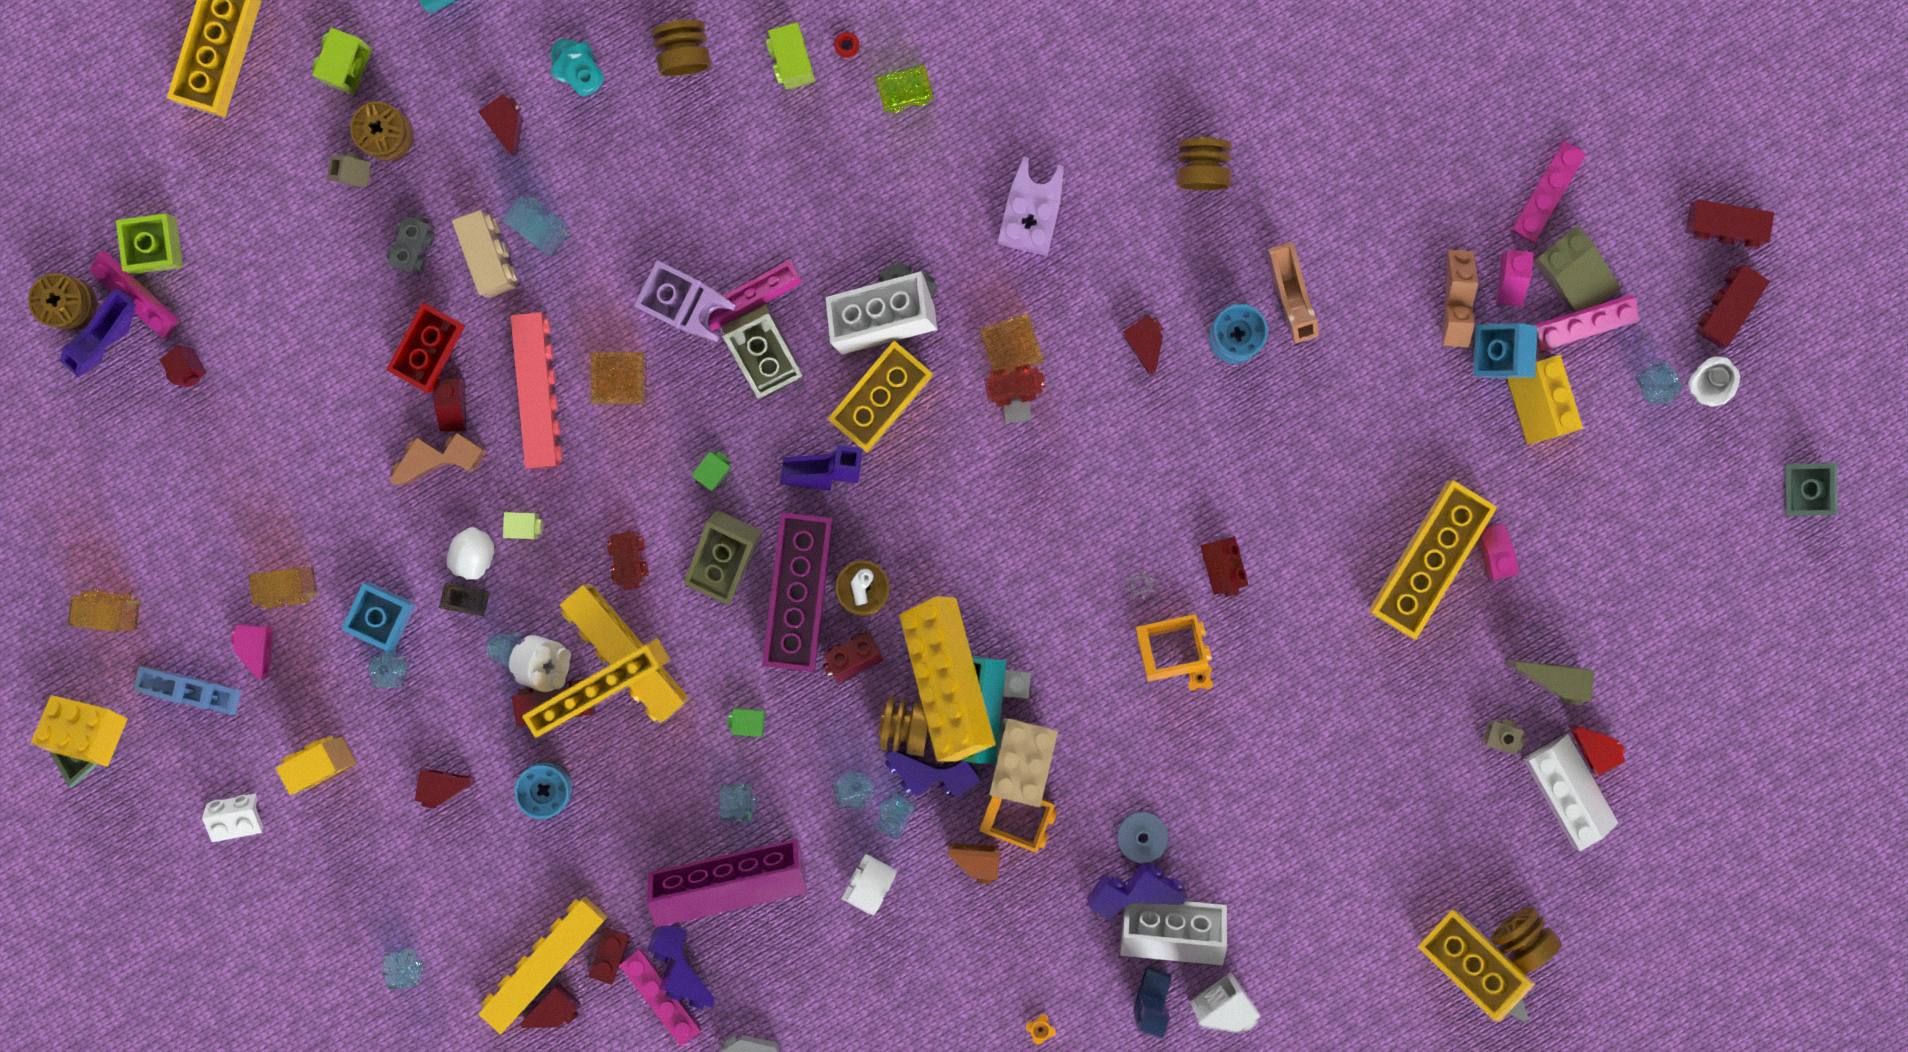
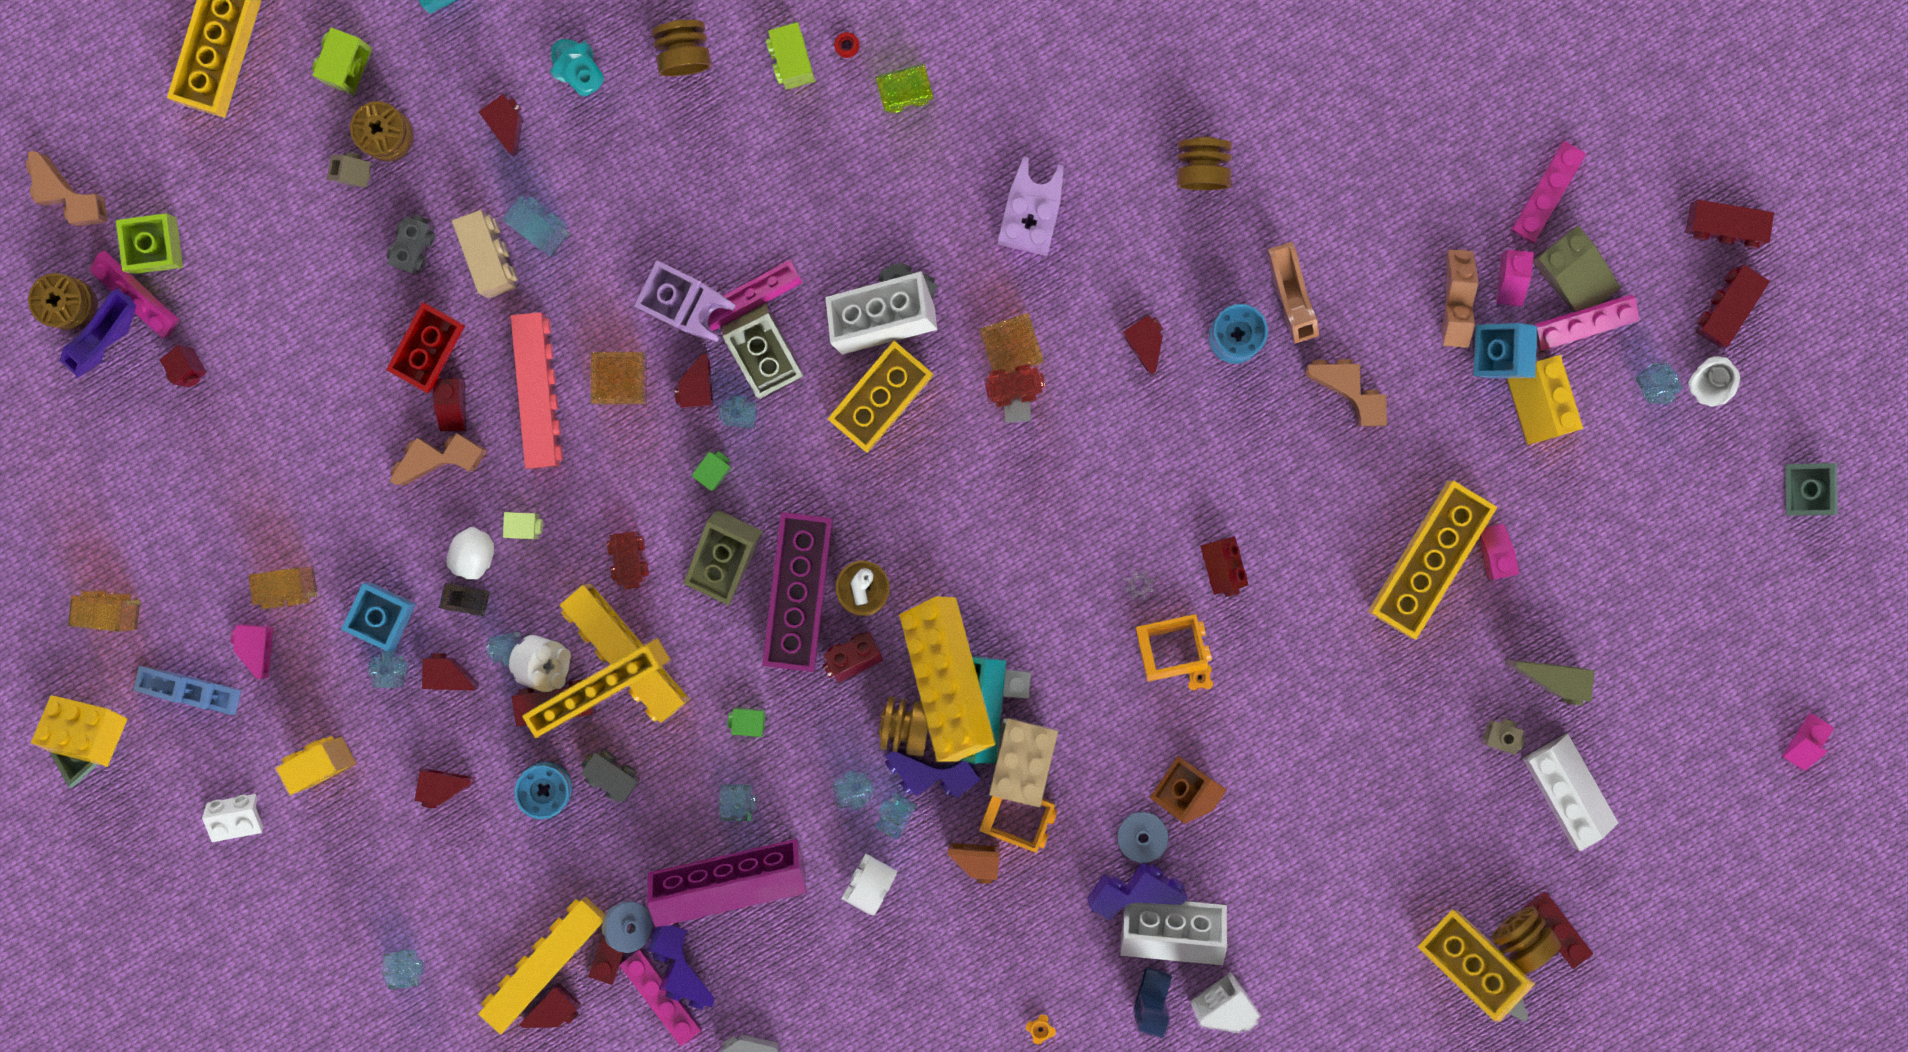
(51, 188): none -> nougat arch
(445, 674): none -> dark red slope
(603, 771): none -> dark grey brick
(616, 923): none -> sand blue plate
(696, 385): none -> dark red slope
(738, 413): none -> clear light blue brick
(820, 470): dark purple arch -> none
(1187, 791): none -> dark orange slope
(1345, 380): none -> nougat arch
(1573, 947): none -> dark red plate
(1598, 749): red slope -> none
(1808, 742): none -> dark pink slope

